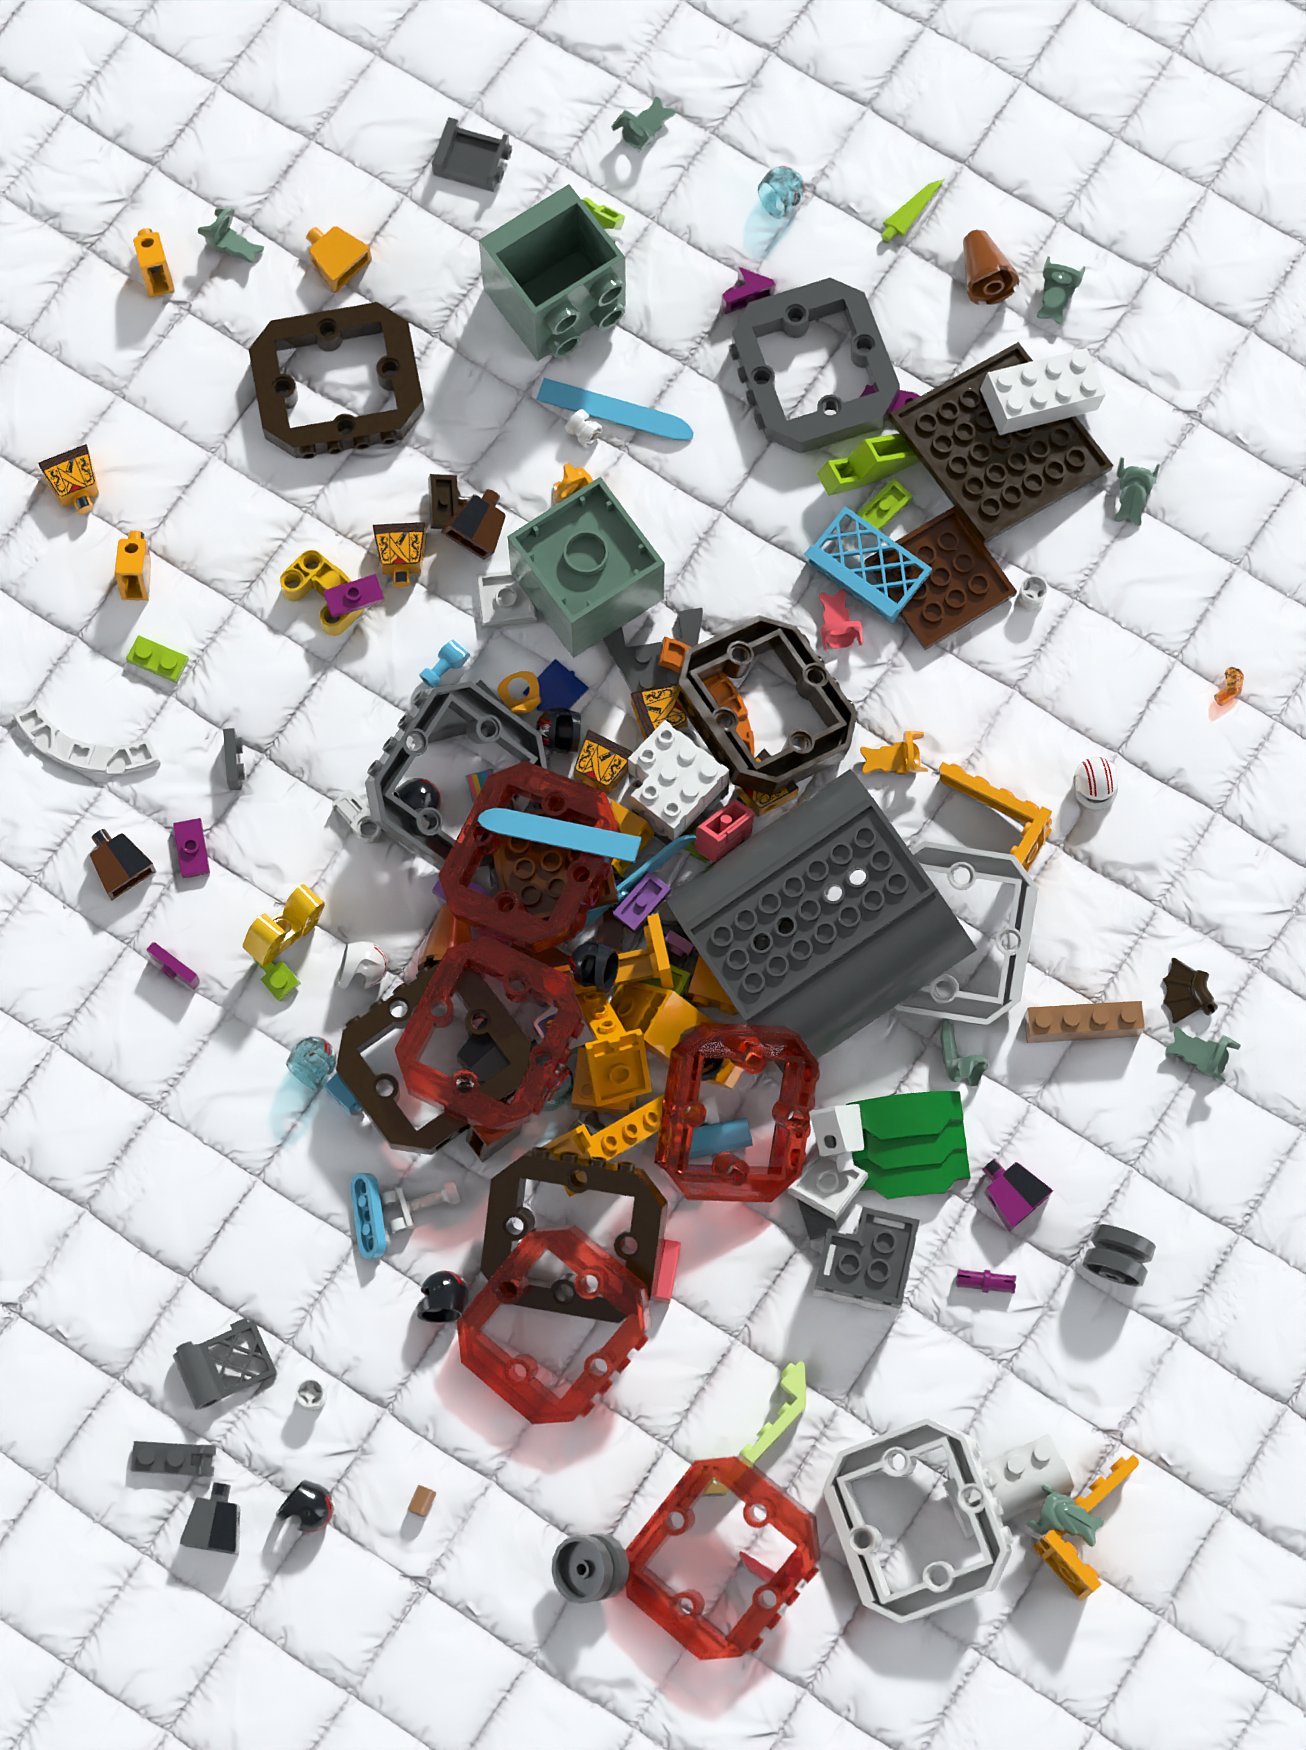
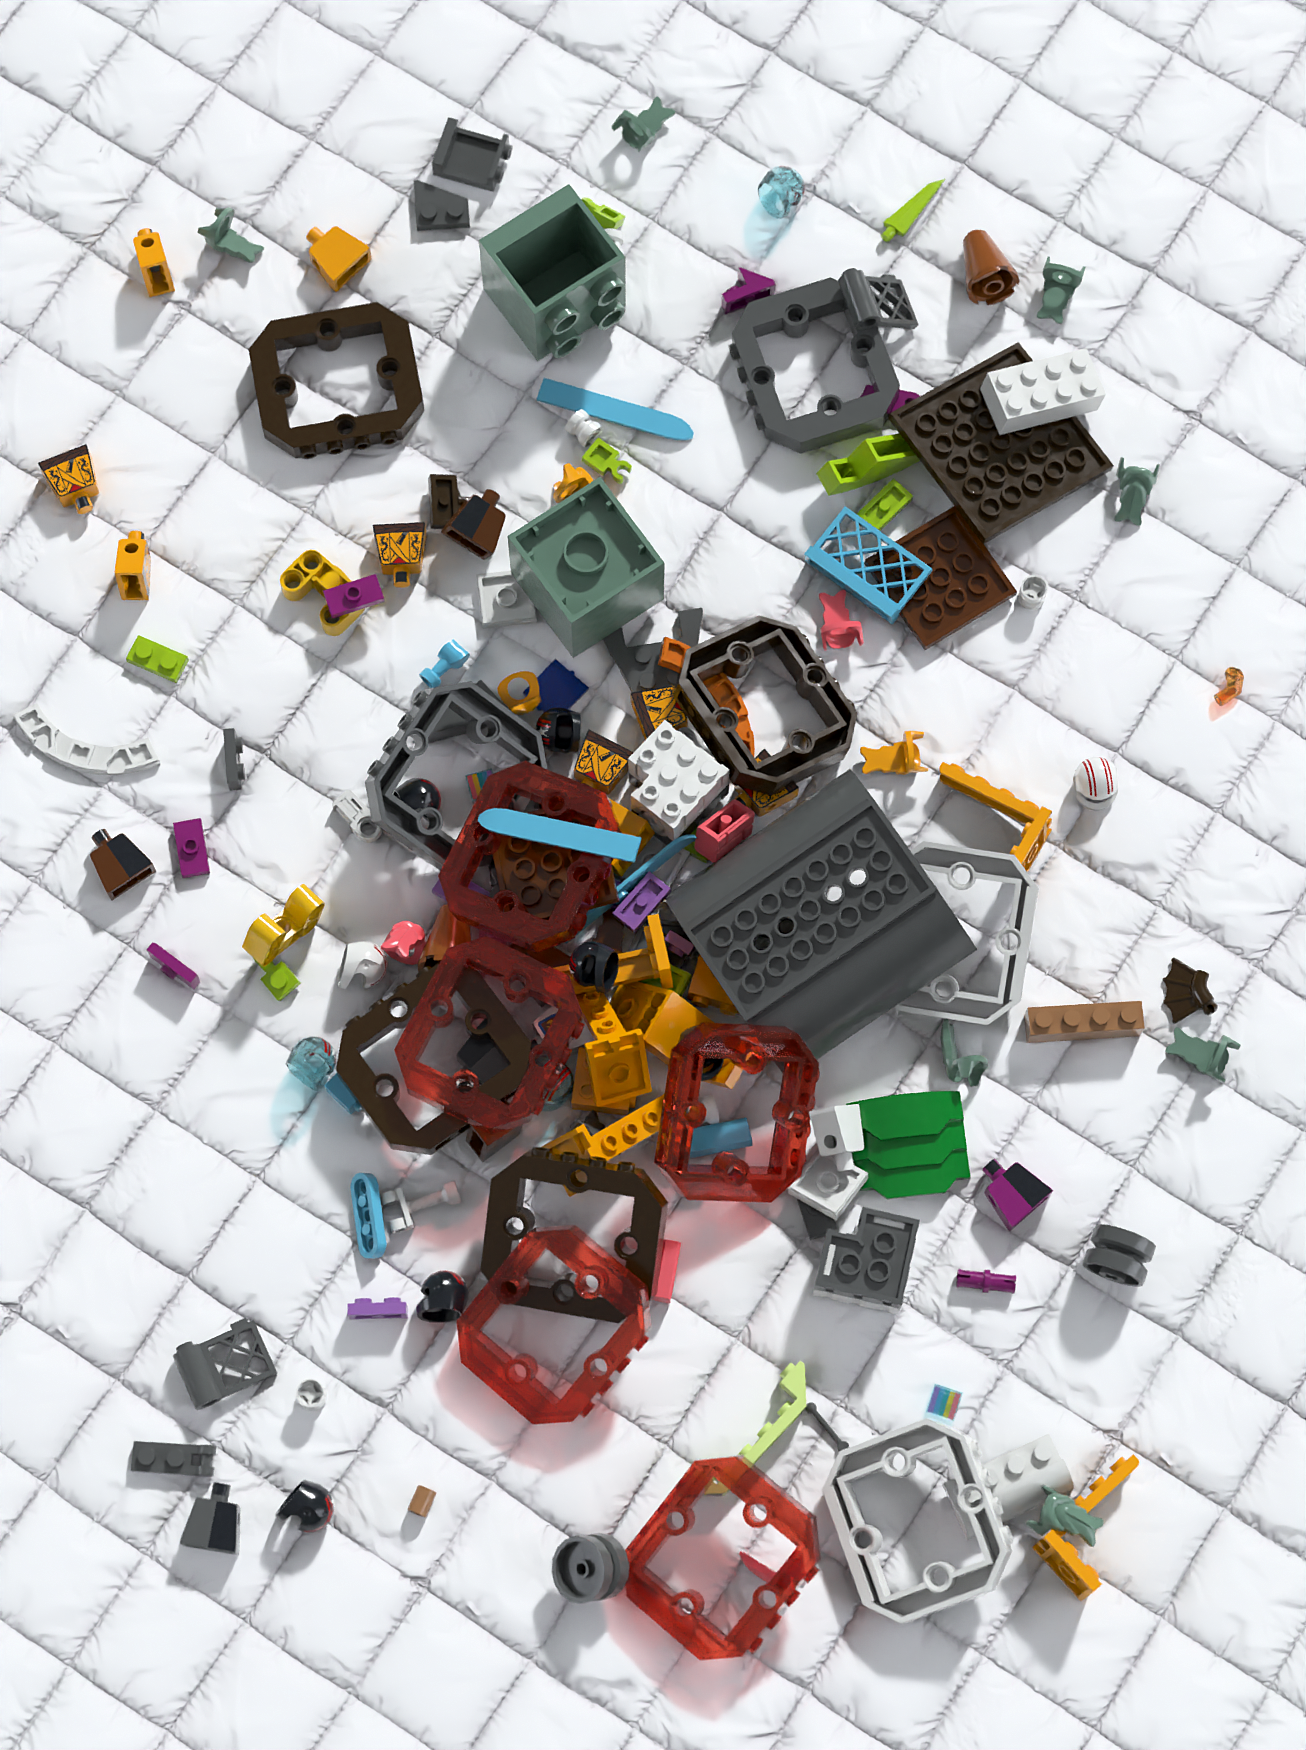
(365, 1309): none -> medium lavender plate
(401, 939): none -> coral hair
(439, 208): none -> dark grey wing
(604, 458): none -> lime plate
(811, 1408): none -> dark grey hinge
(865, 303): none -> dark grey piece
(944, 1402): none -> clear light blue tile

